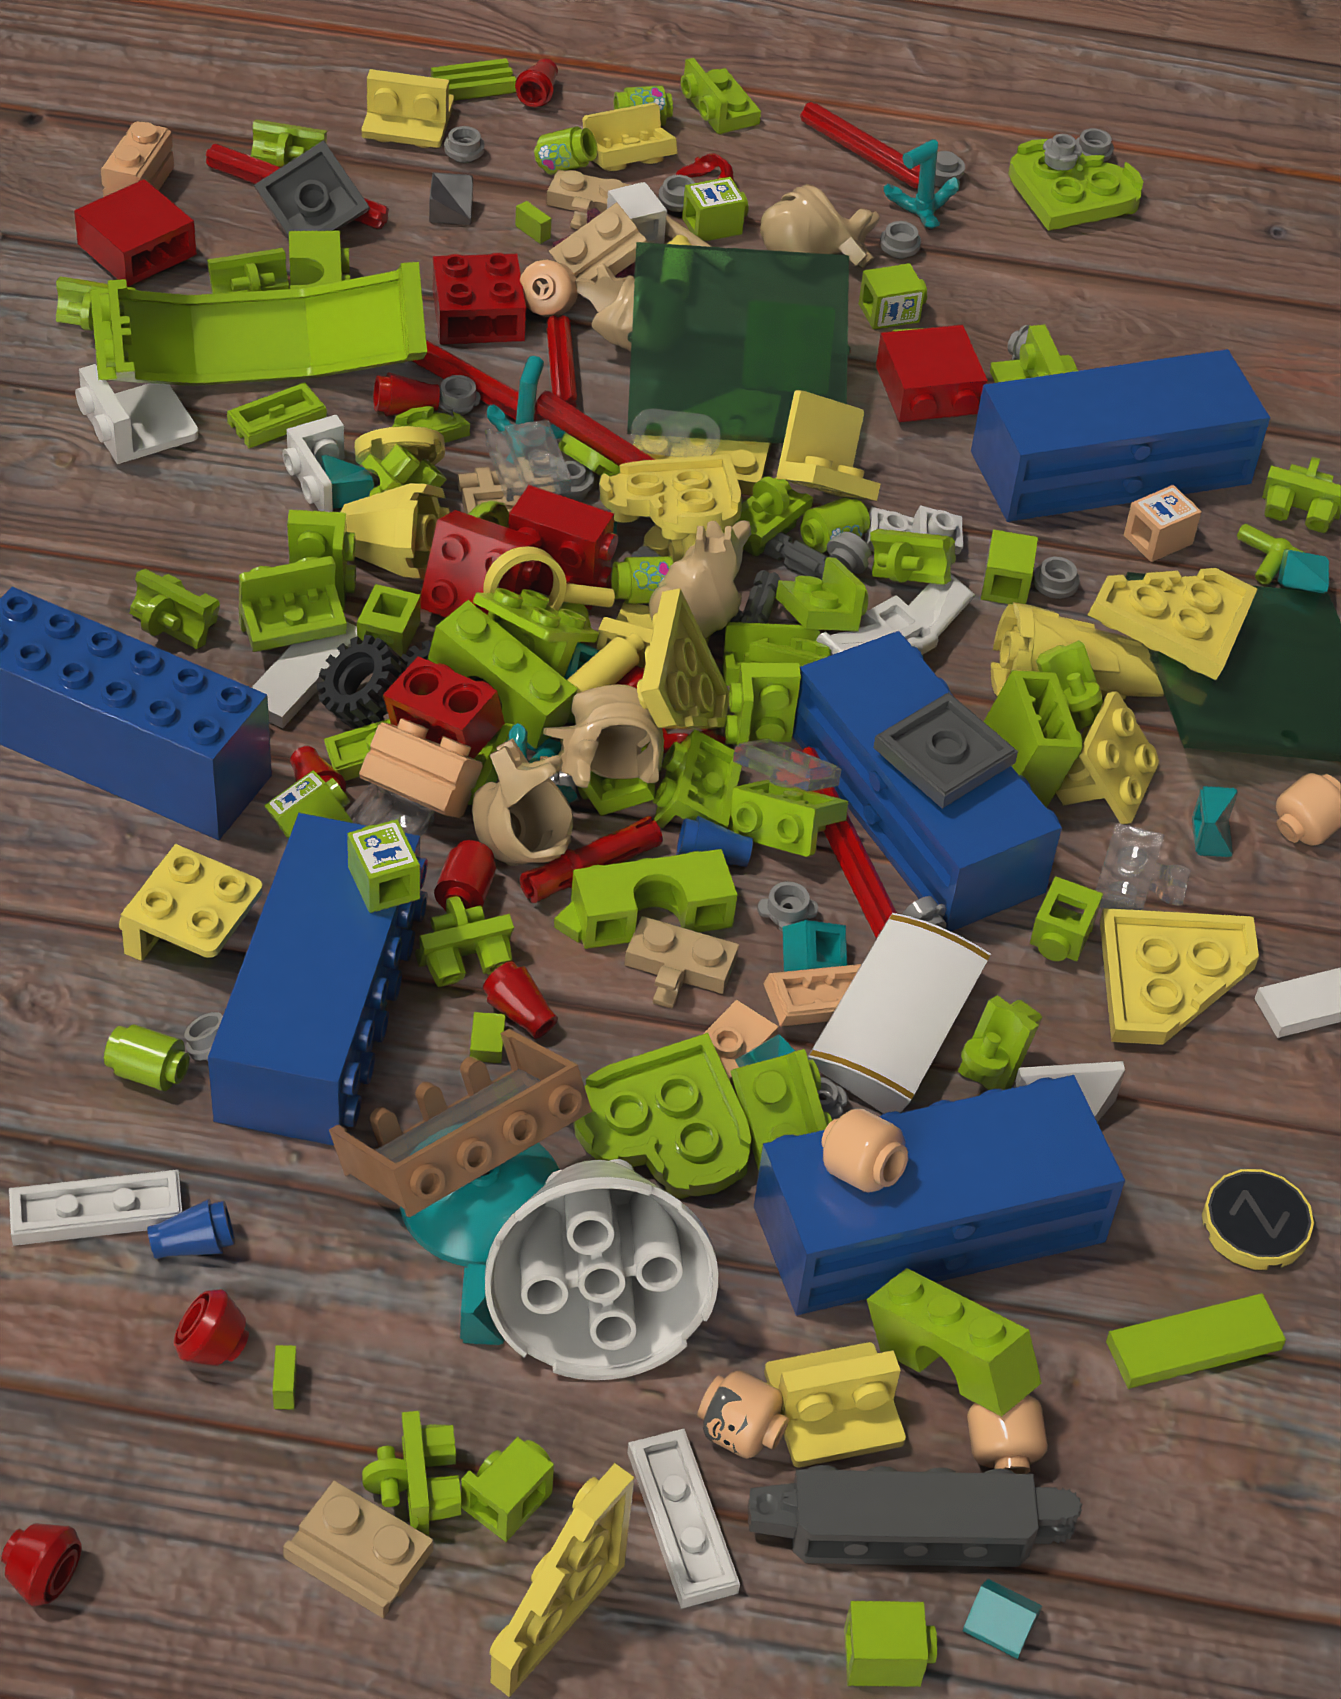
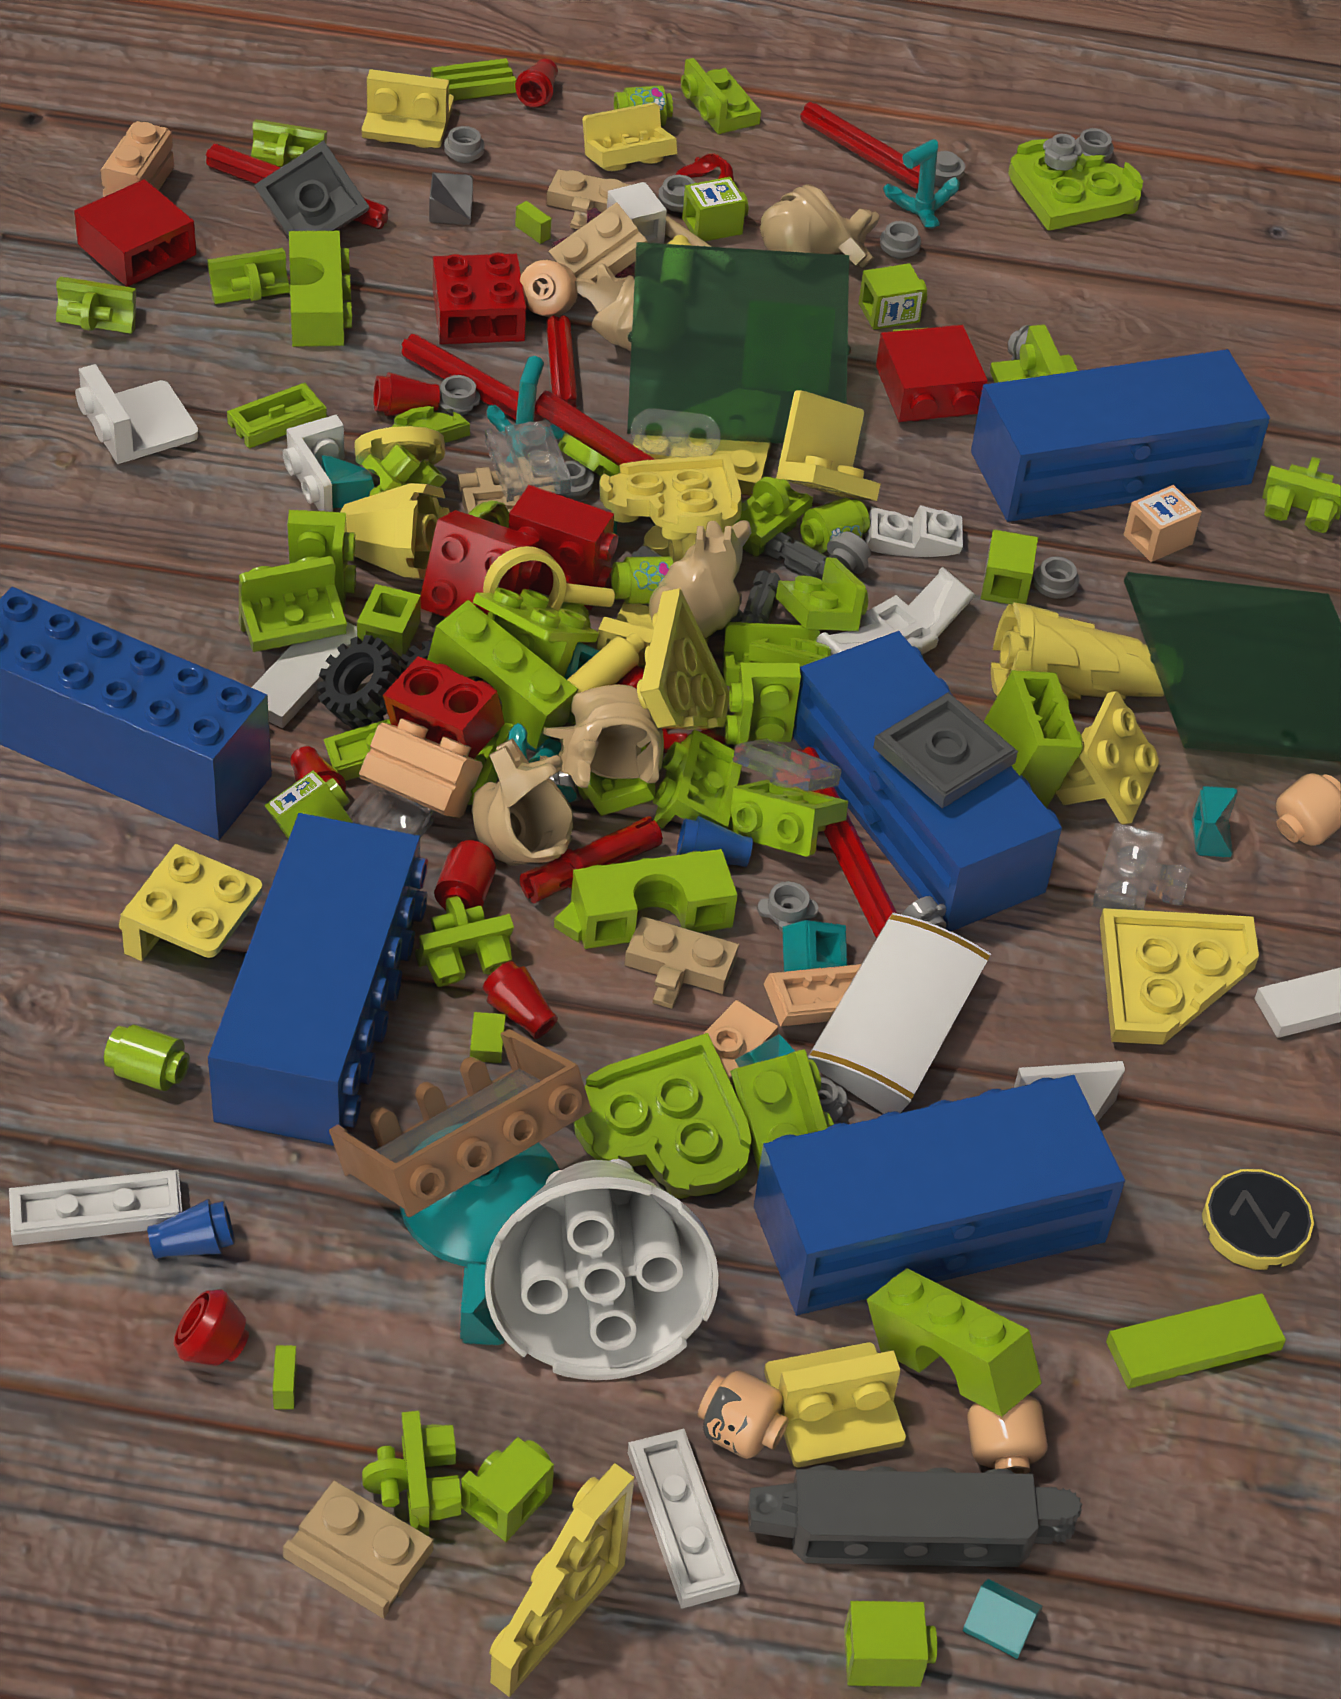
(41, 1561): red cone -> none
(170, 608): lime hips -> none
(201, 1035): light grey plate -> none
(258, 332): lime panel -> none
(383, 865): lime brick -> none
(565, 149): lime brick -> none
(864, 1150): light nougat head -> none
(912, 556): lime hips -> none
(999, 1043): lime hips -> none
(1061, 931): lime brick -> none
(1076, 680): lime hips -> none
(1178, 615): light yellow plate -> none
(1268, 544): lime piece -> none
(1304, 571): teal slope -> none

